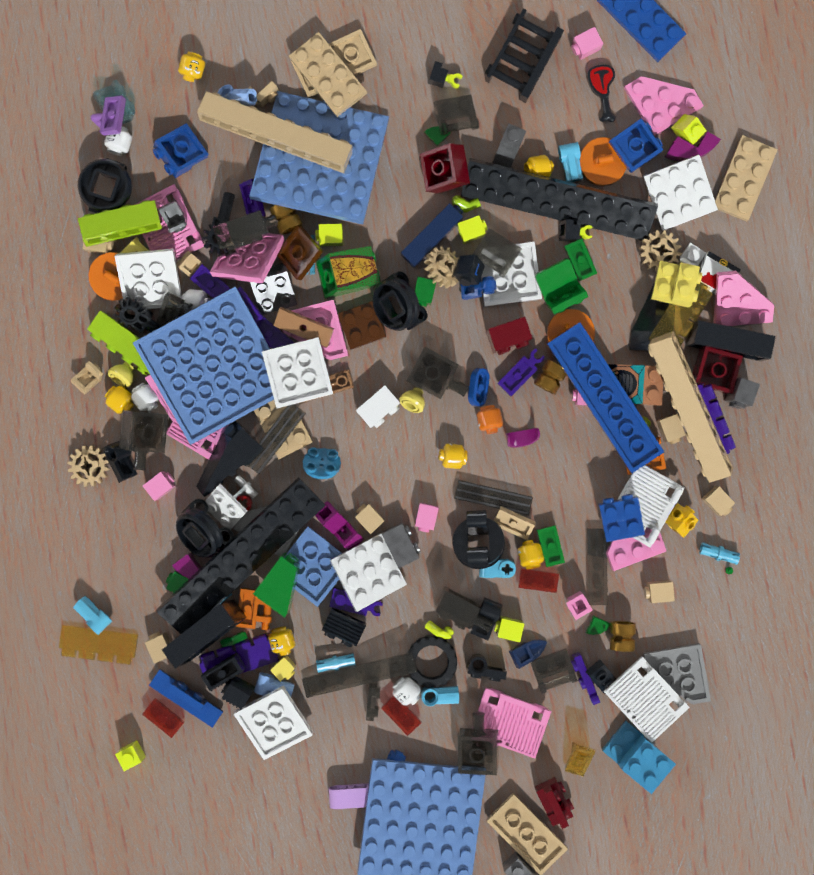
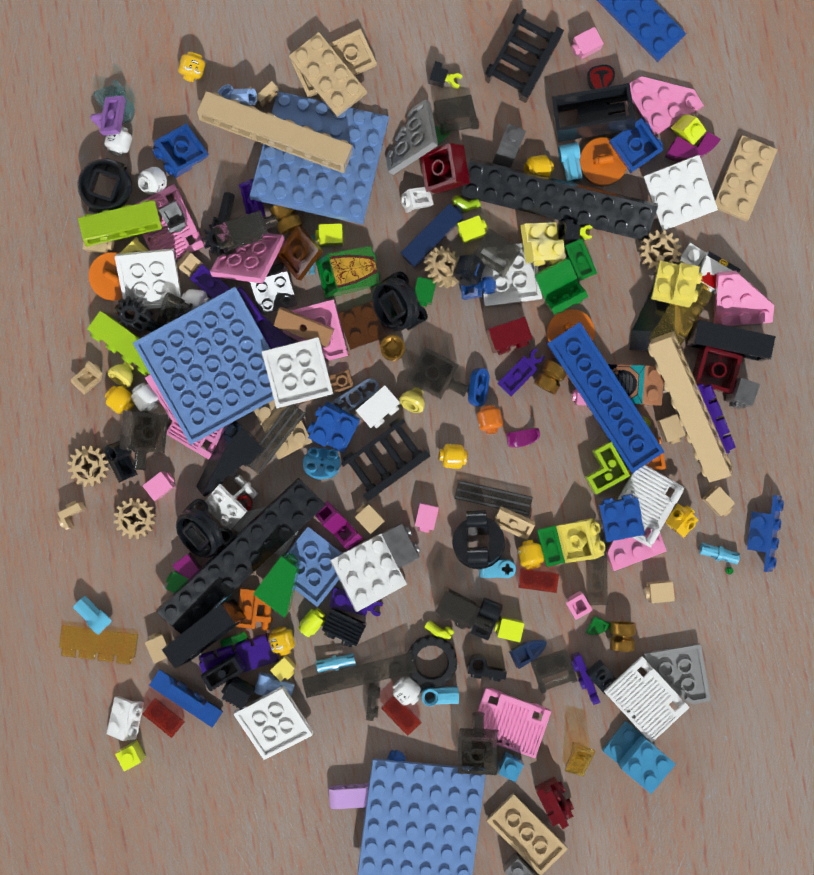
(71, 509): none -> tan bracket
(125, 719): none -> white bracket
(136, 510): none -> tan gear
(152, 180): none -> white head
(312, 622): none -> neon yellow brick
(333, 427): none -> blue plate
(369, 394): none -> sand blue beam
(386, 477): none -> black fence
(392, 348): none -> pearl gold wheel
(414, 139): none -> light grey plate
(416, 199): none -> white bracket
(510, 766): none -> dark azure brick
(542, 243): none -> light yellow plate
(580, 540): none -> light yellow plate
(594, 112): none -> black piece
(611, 469): none -> lime brick
(764, 532): none -> blue bracket

